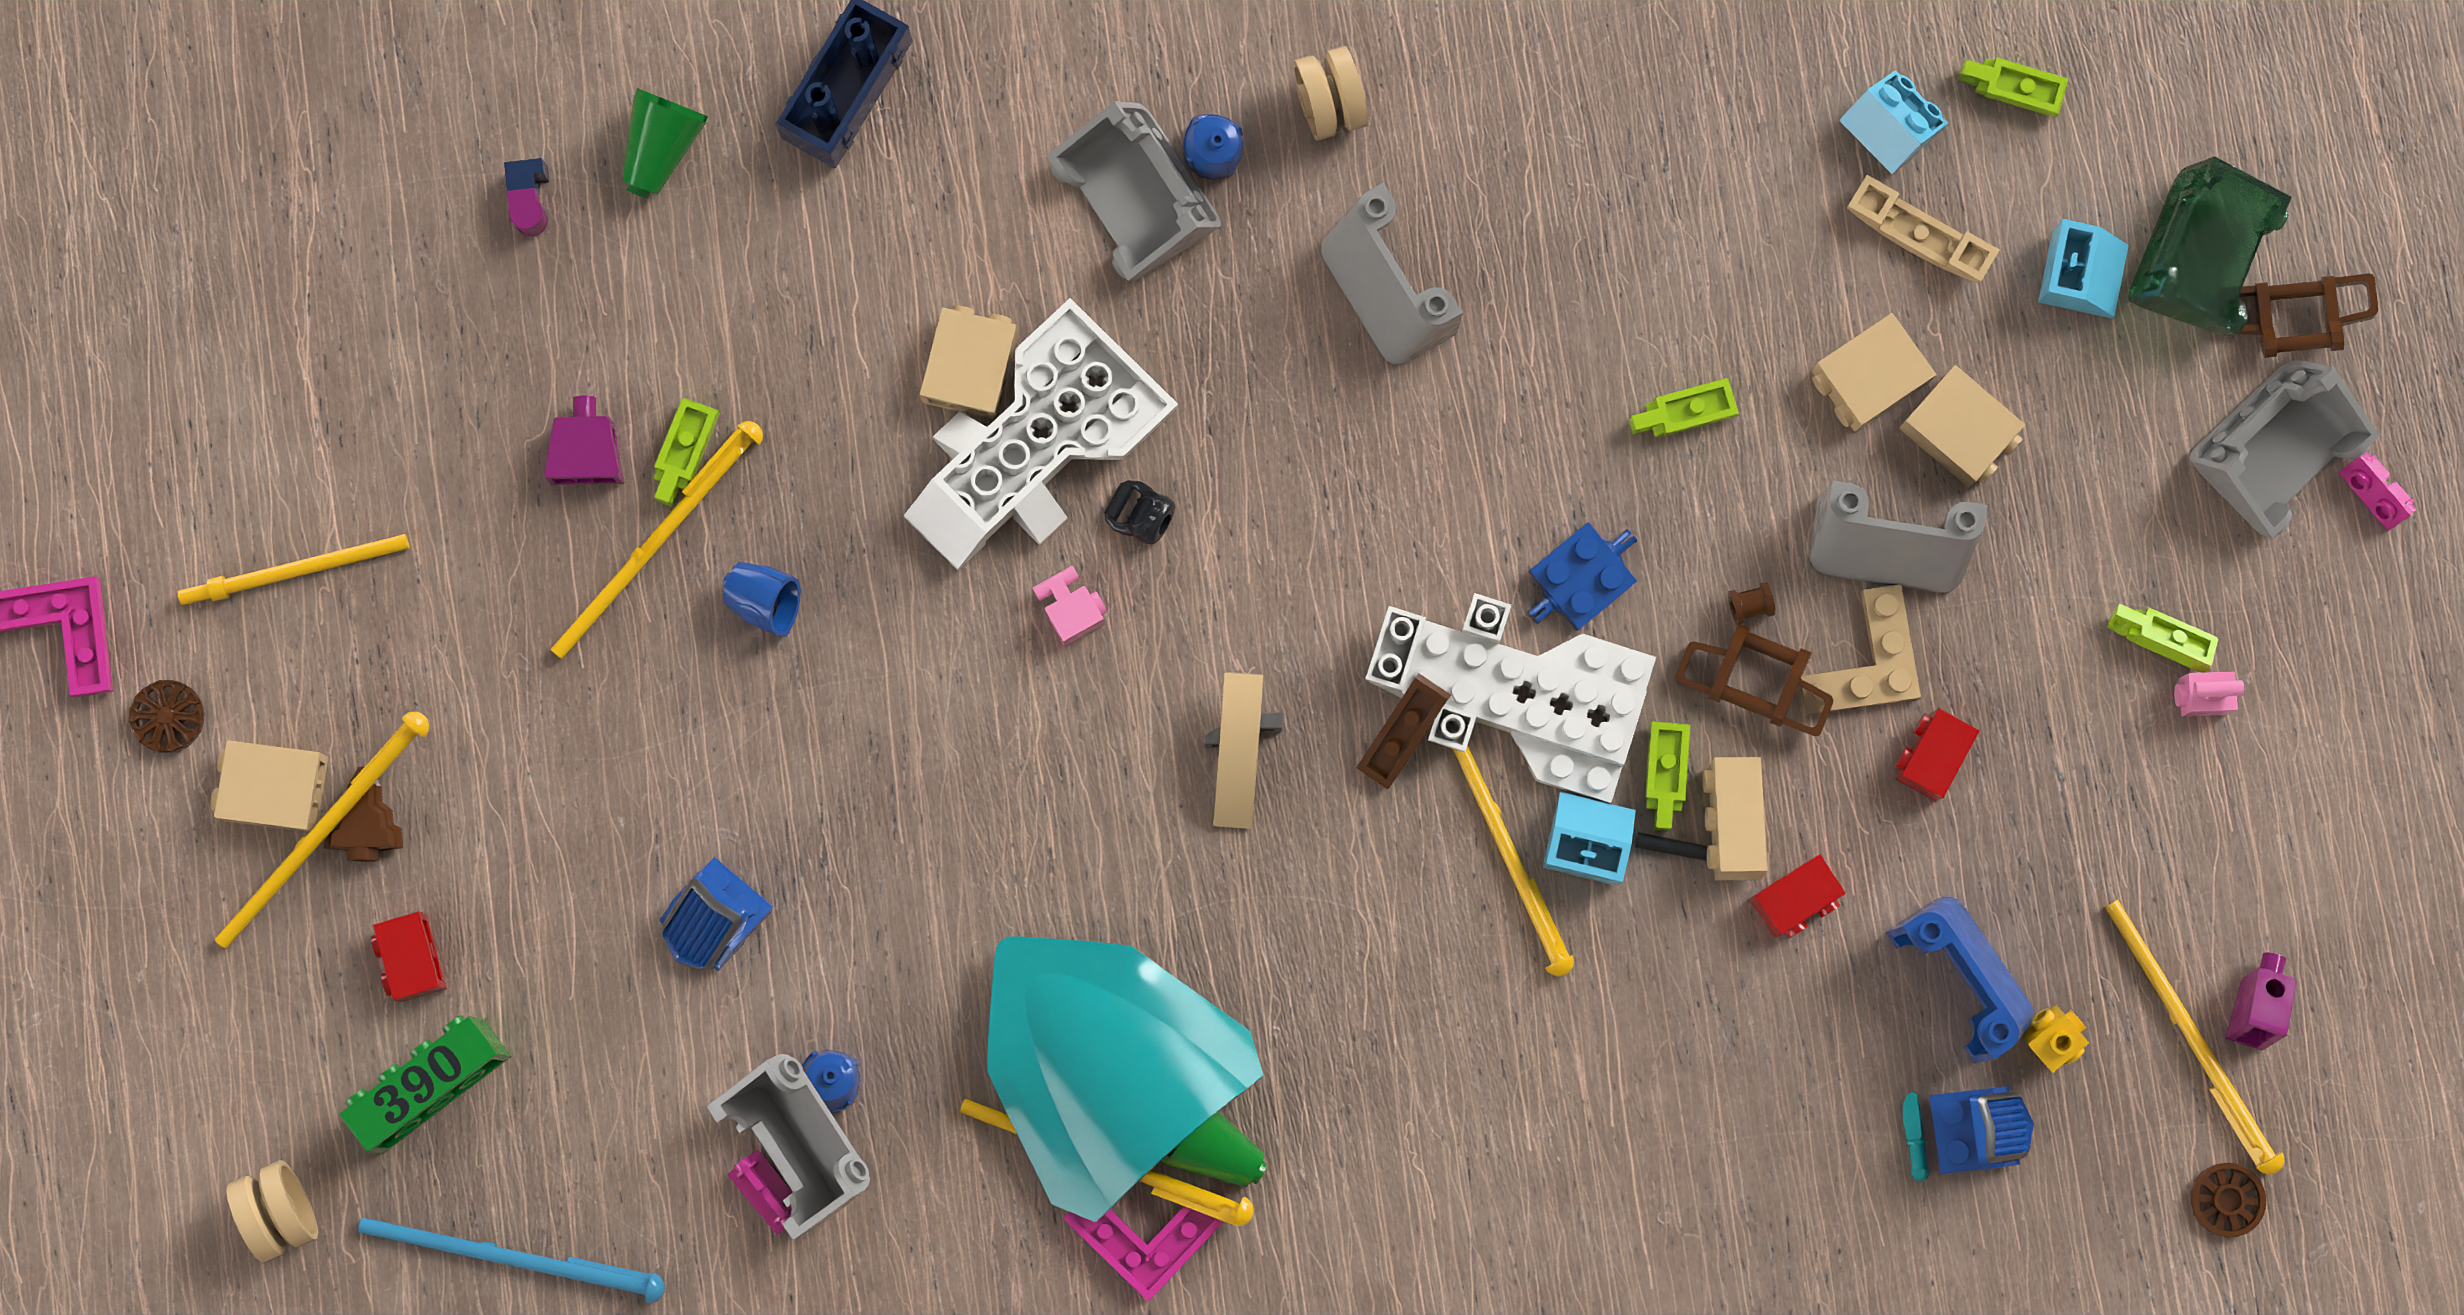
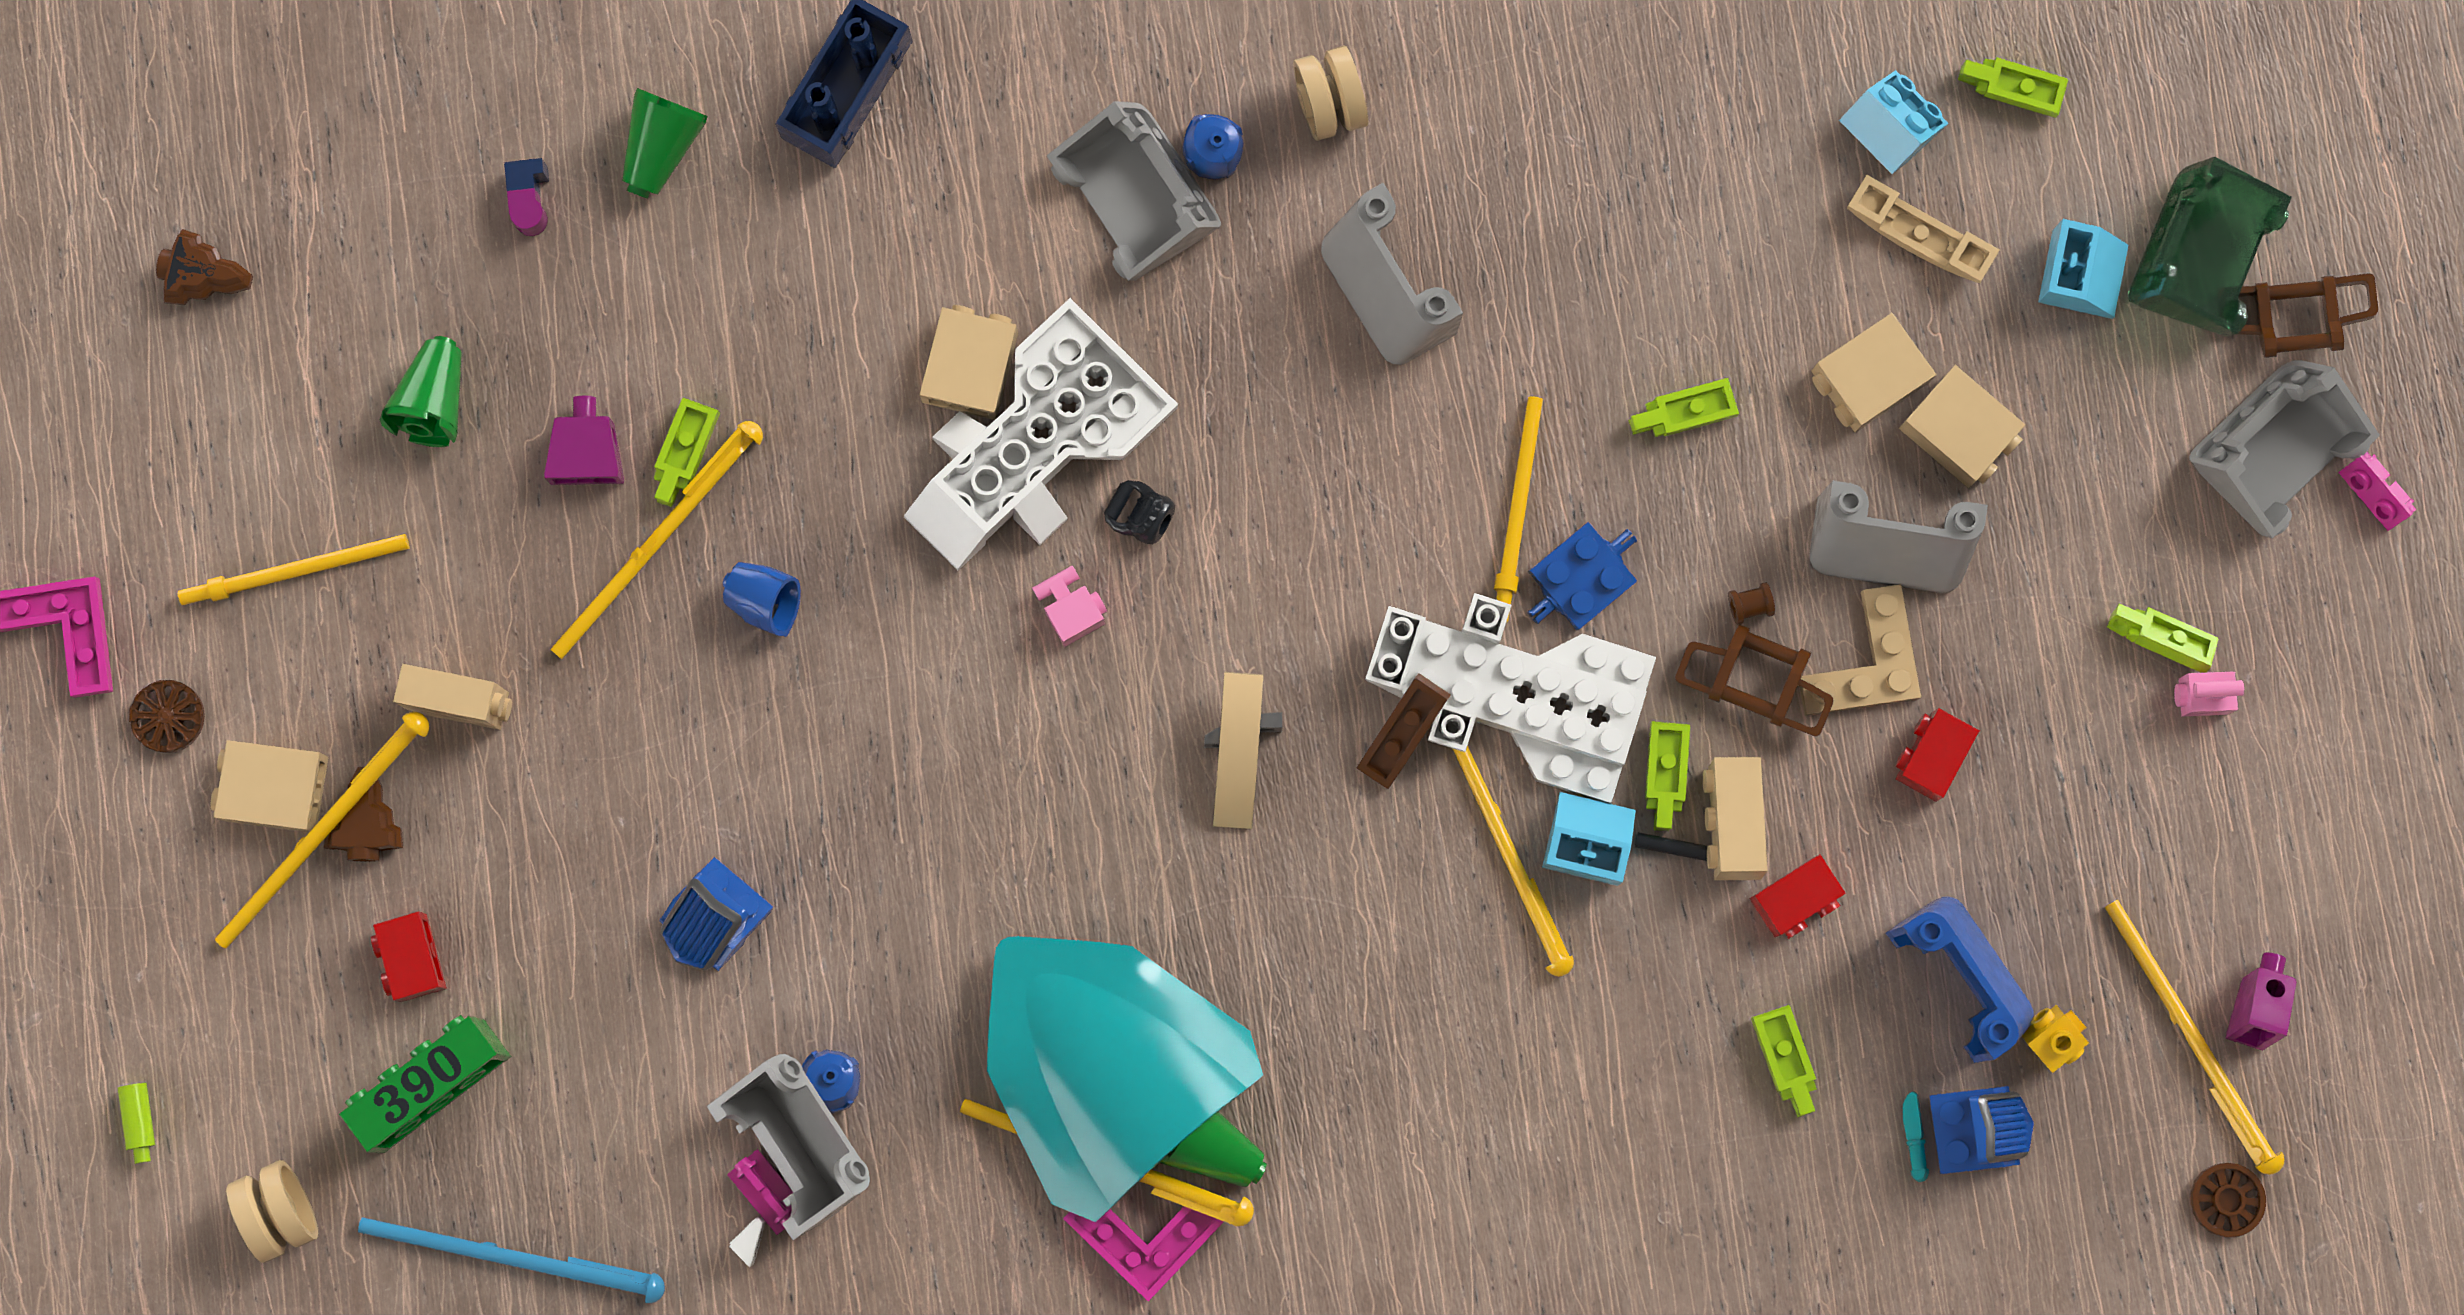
(136, 1120): none -> lime cylinder
(198, 271): none -> reddish brown rock
(428, 396): none -> green cone
(452, 697): none -> tan brick
(748, 1241): none -> white slope
(1506, 581): none -> yellow bar
(1786, 1057): none -> lime hinge

